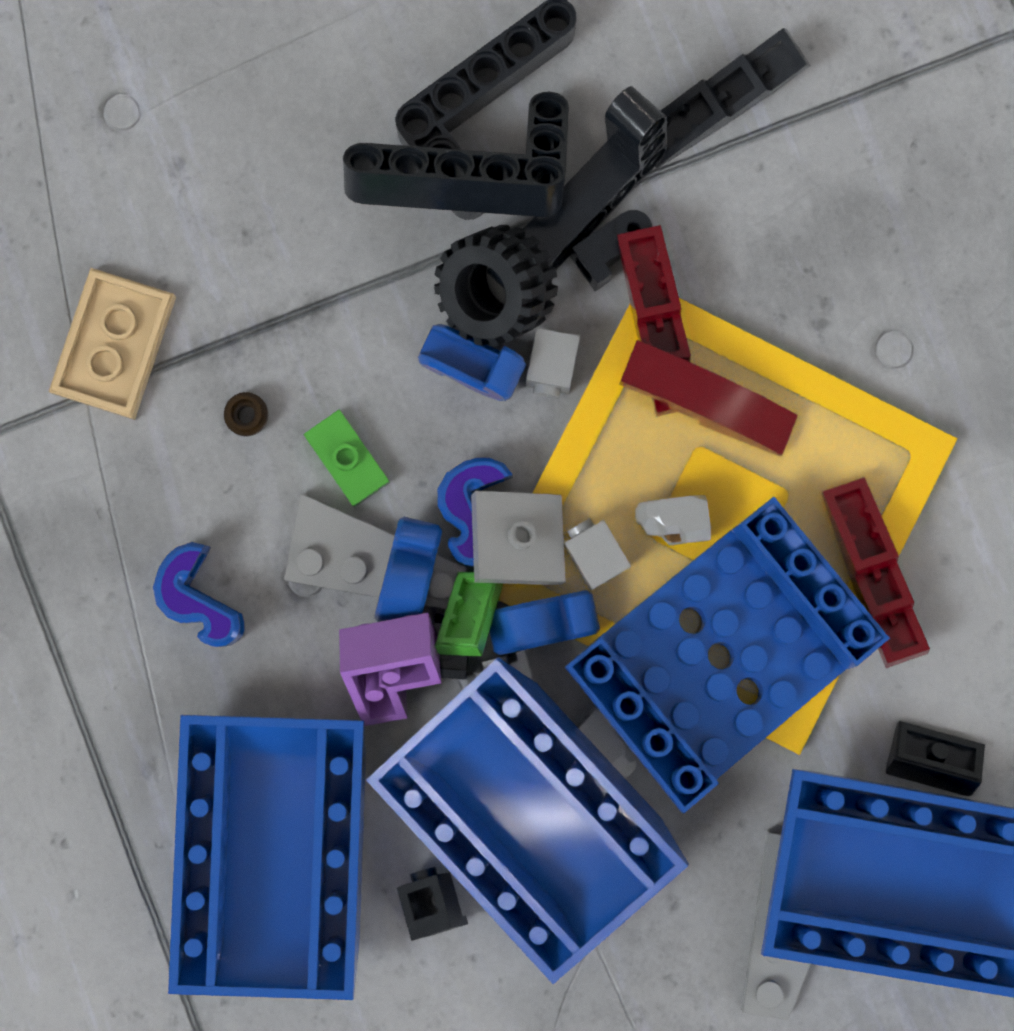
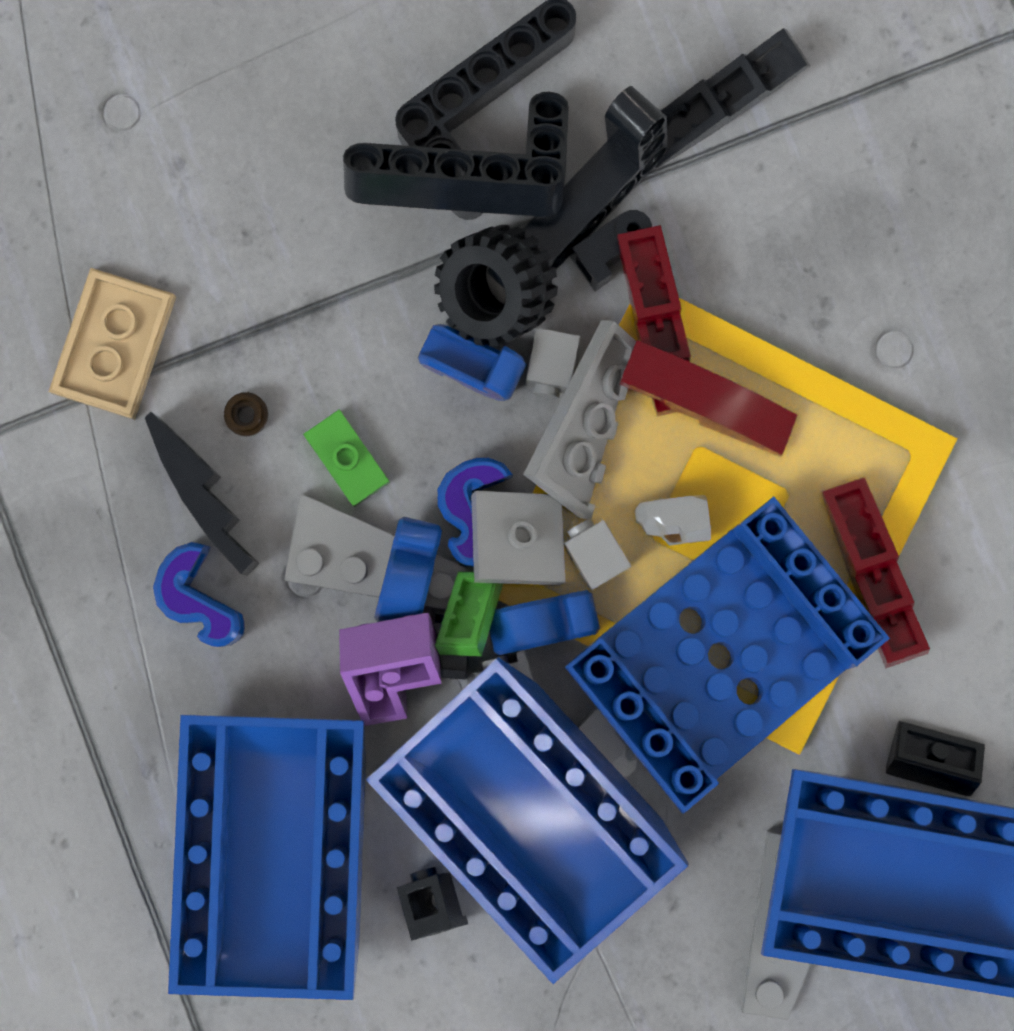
(193, 483): none -> black slope
(575, 439): none -> light grey wing

